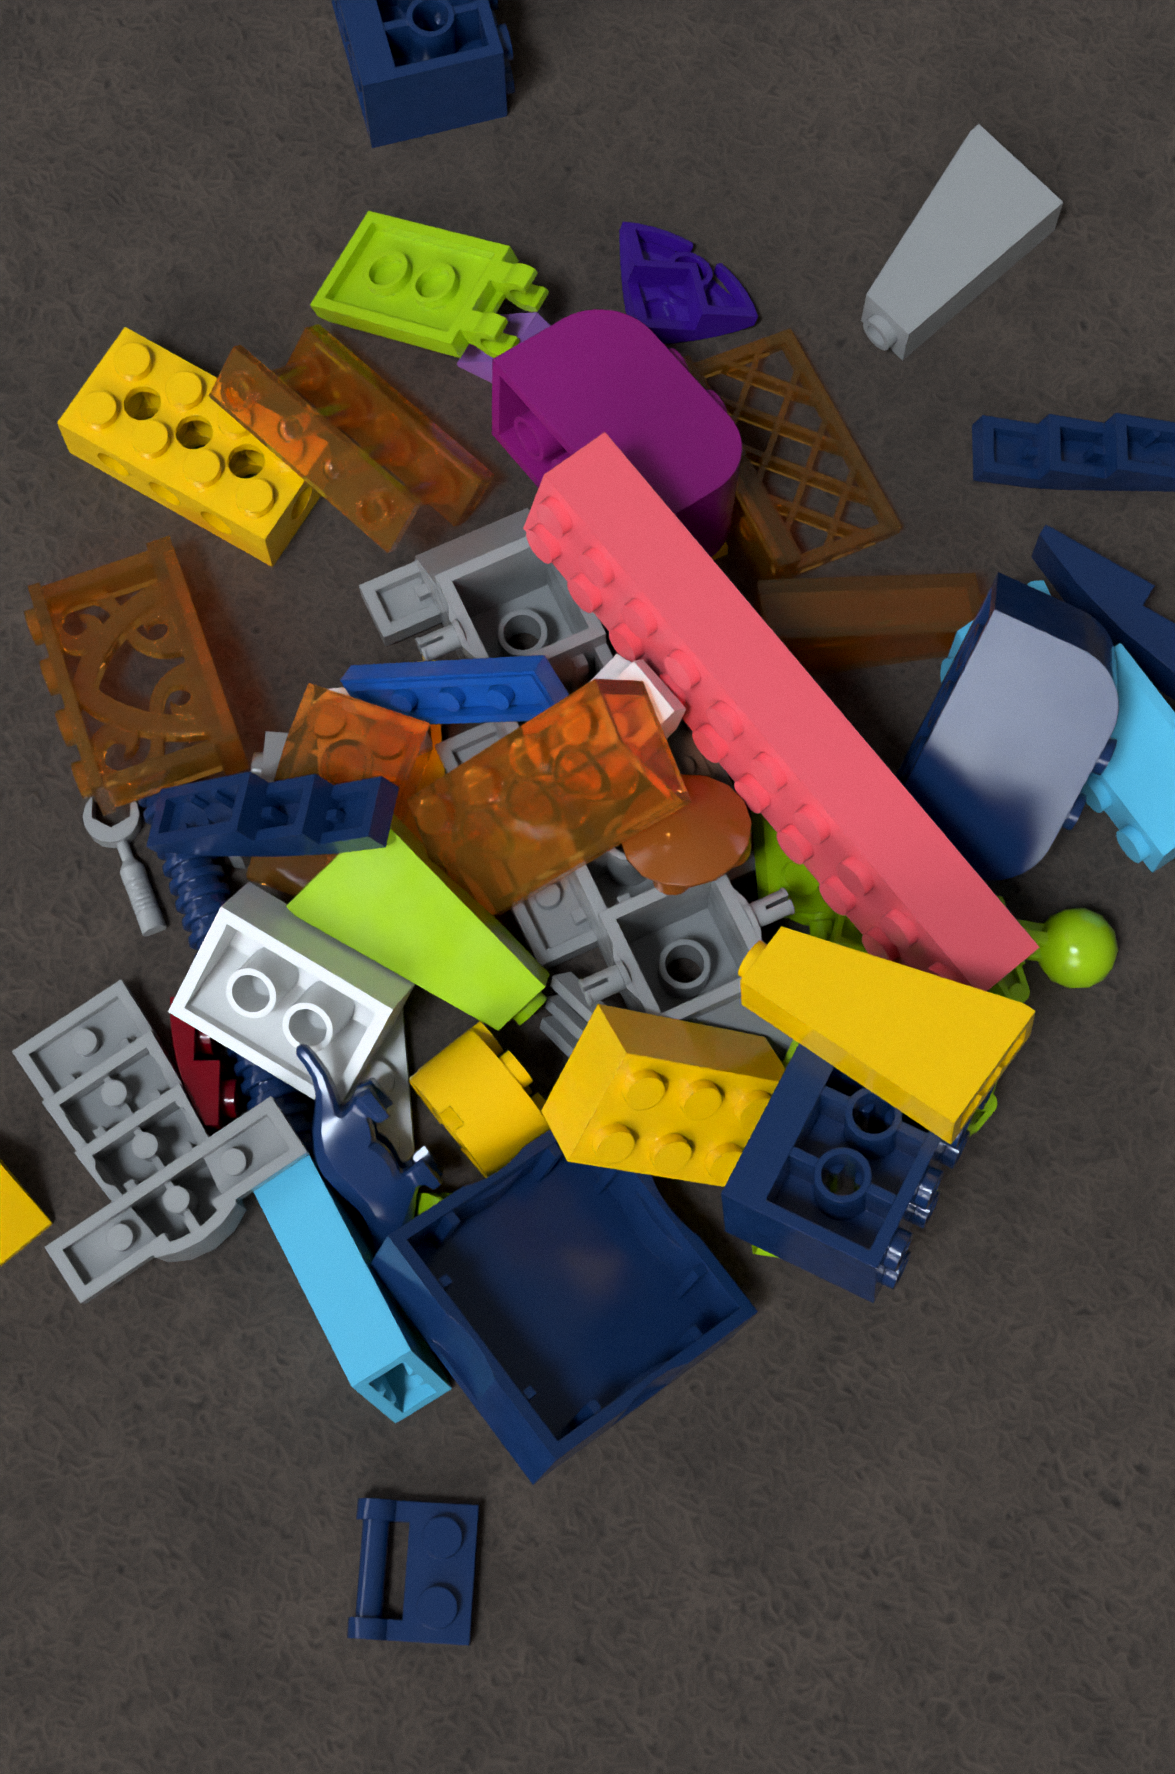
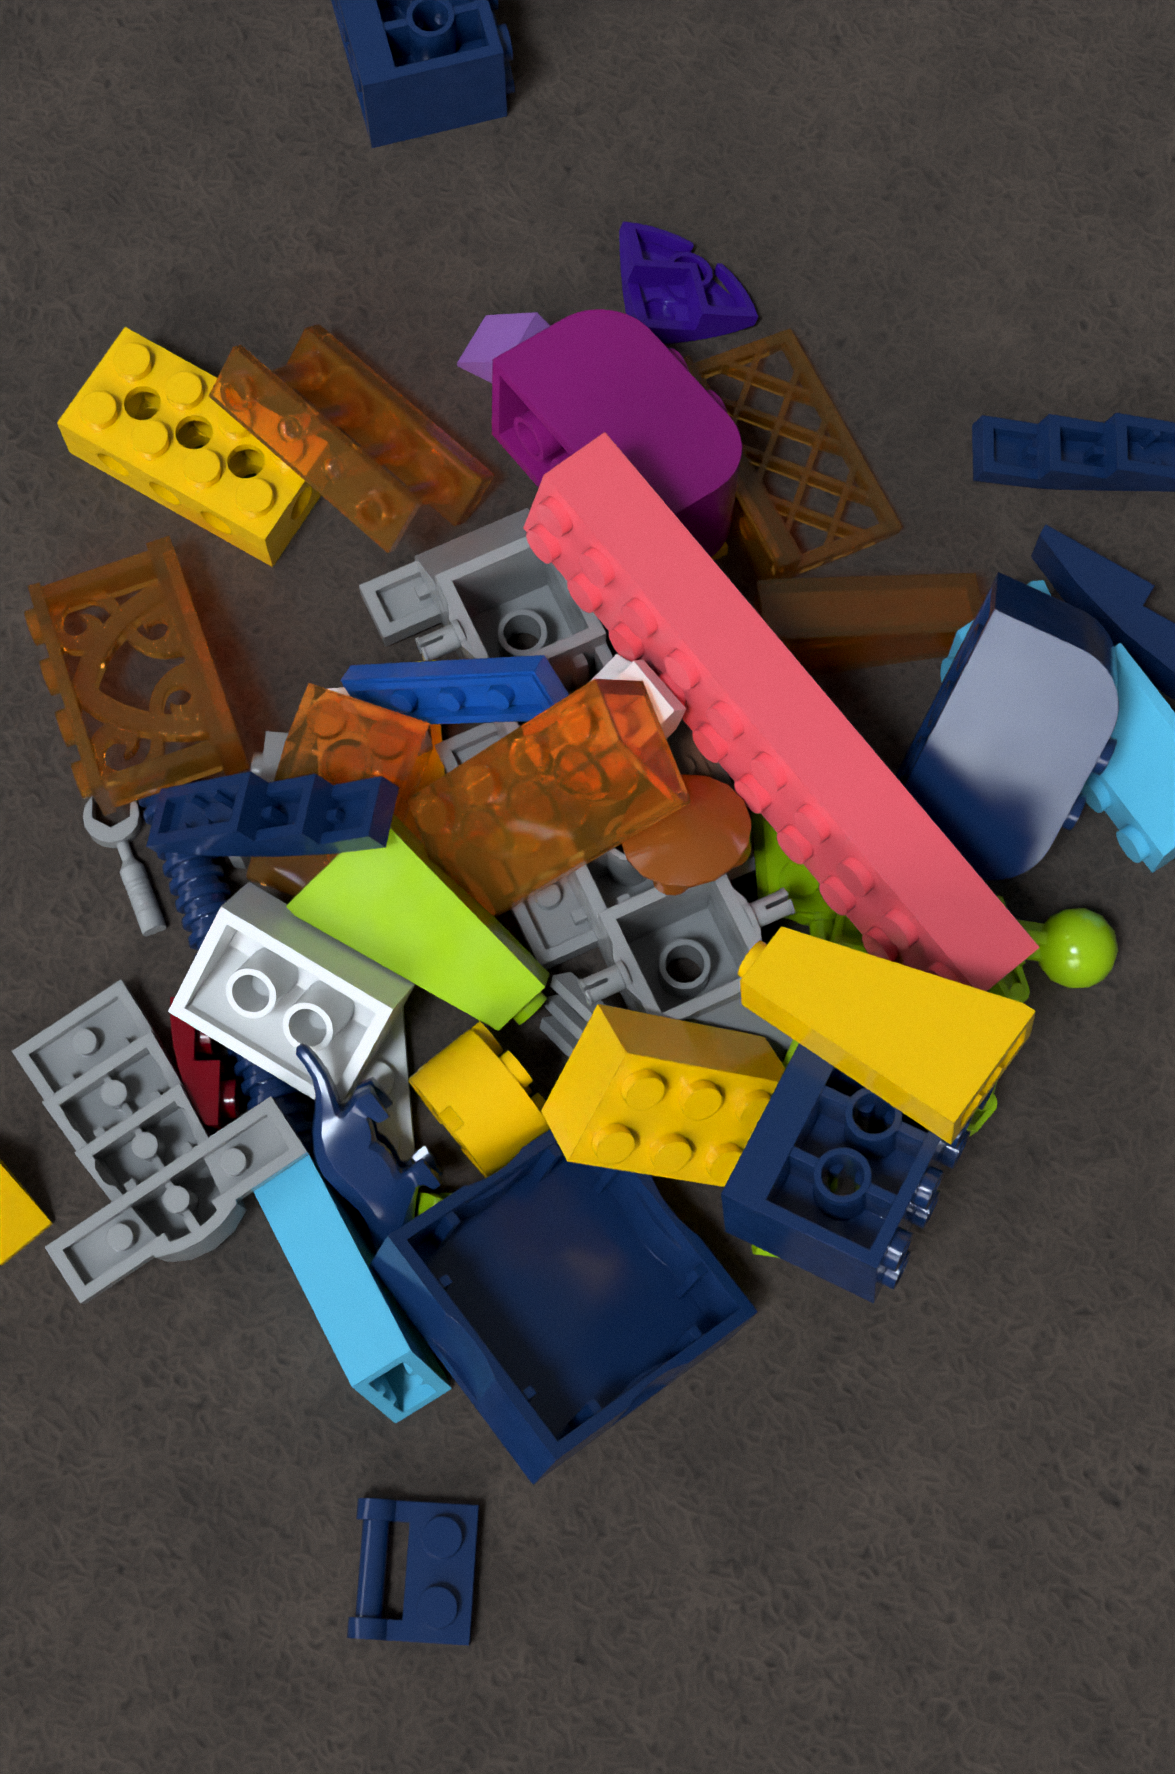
(427, 287): lime tile -> none
(961, 241): light grey slope -> none

